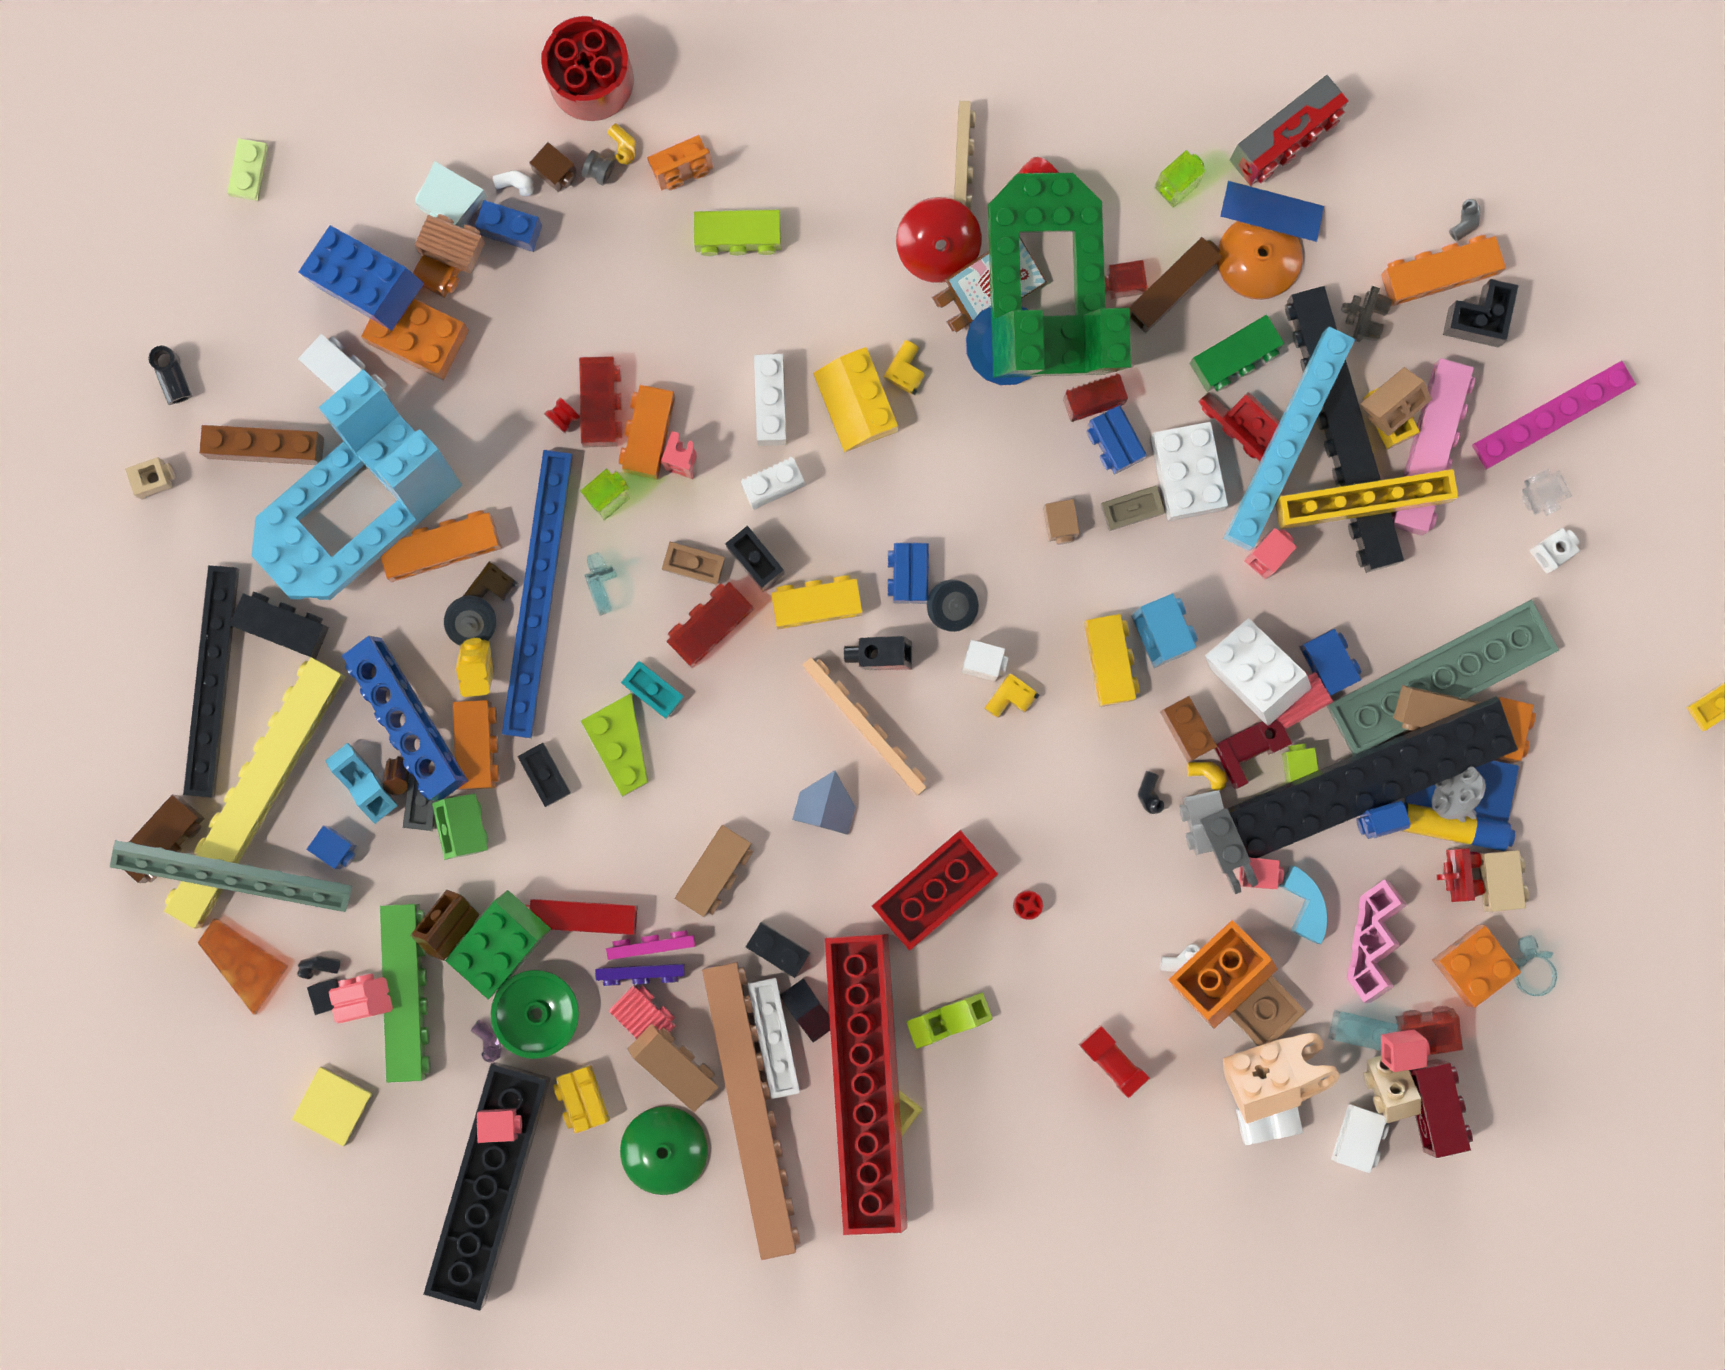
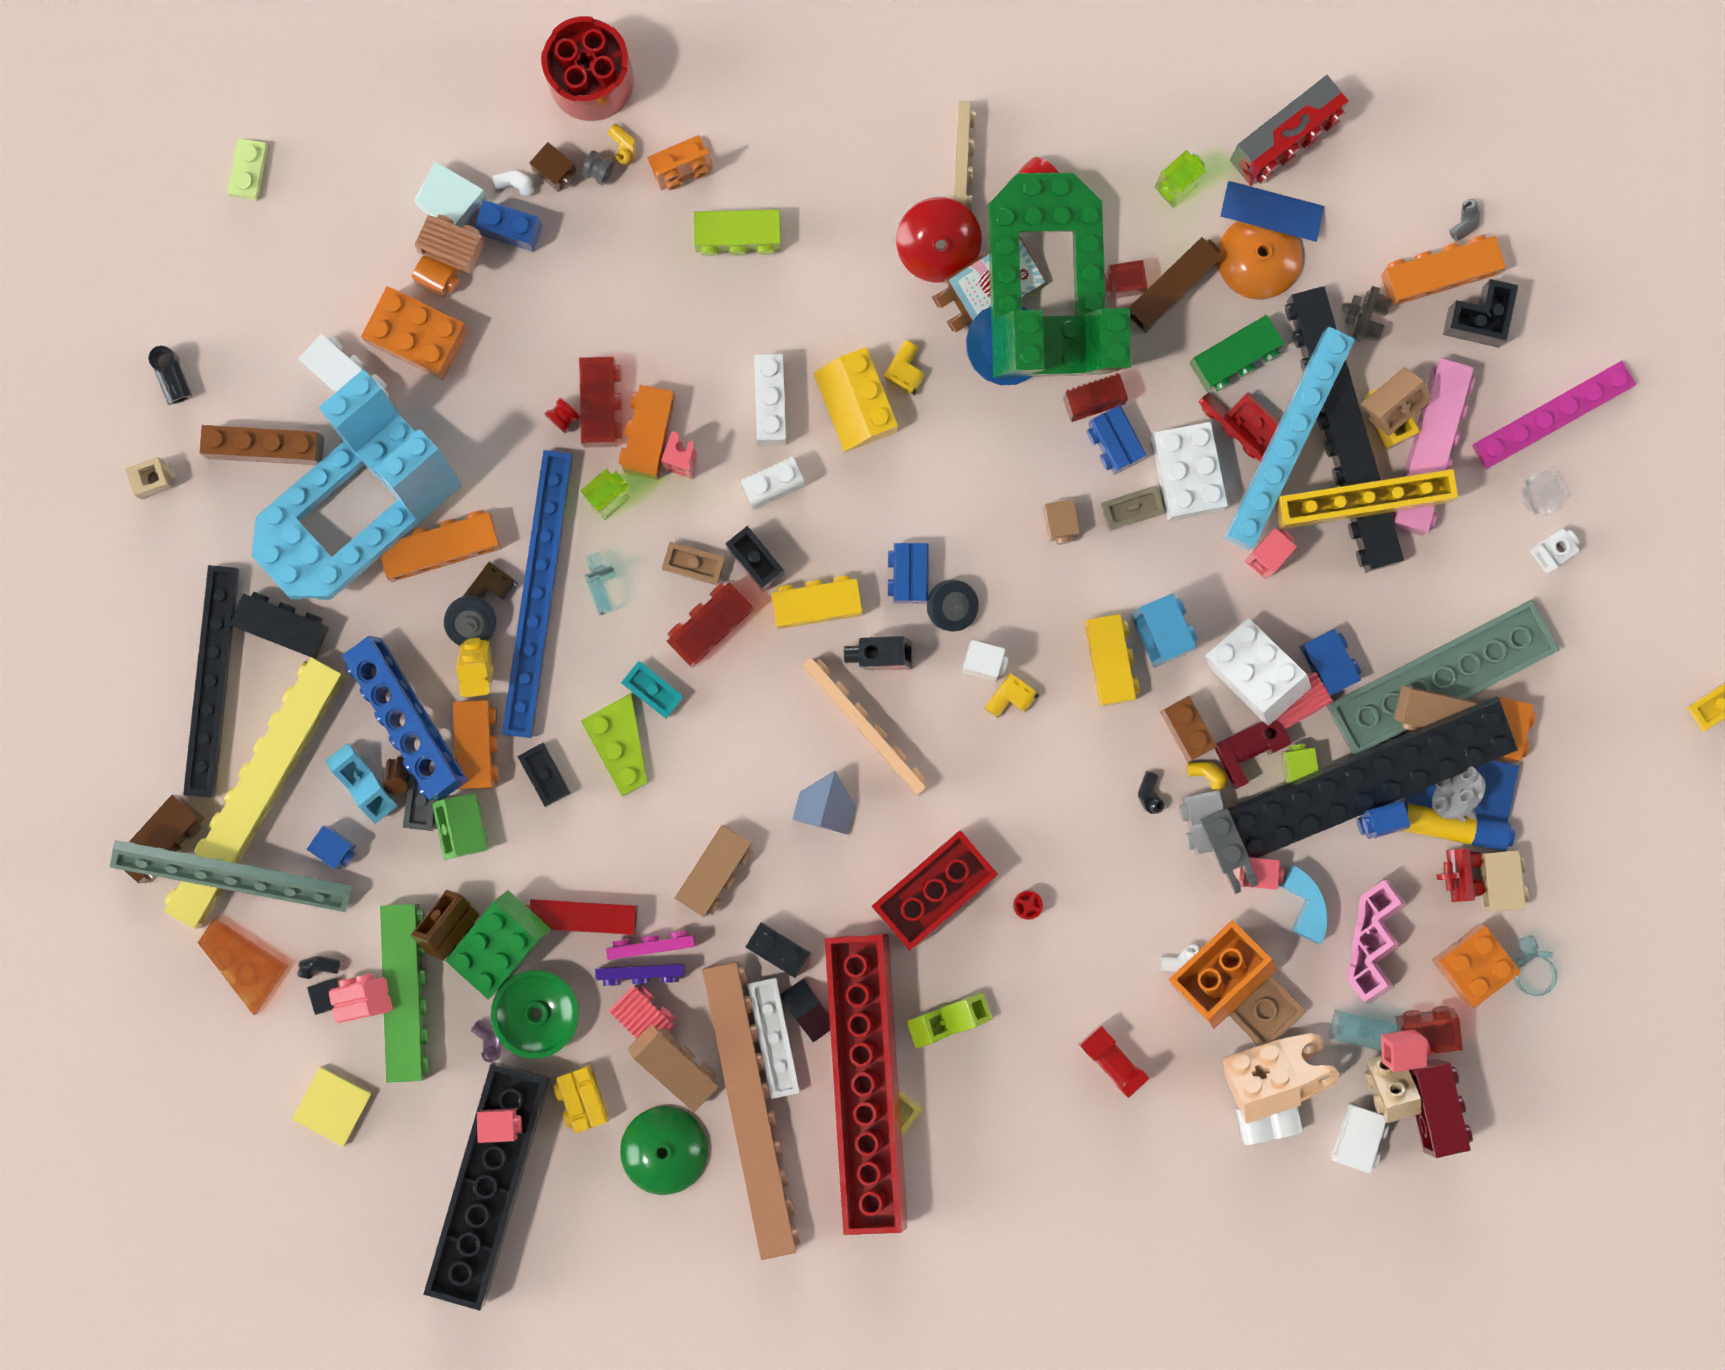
(361, 277): blue brick -> none

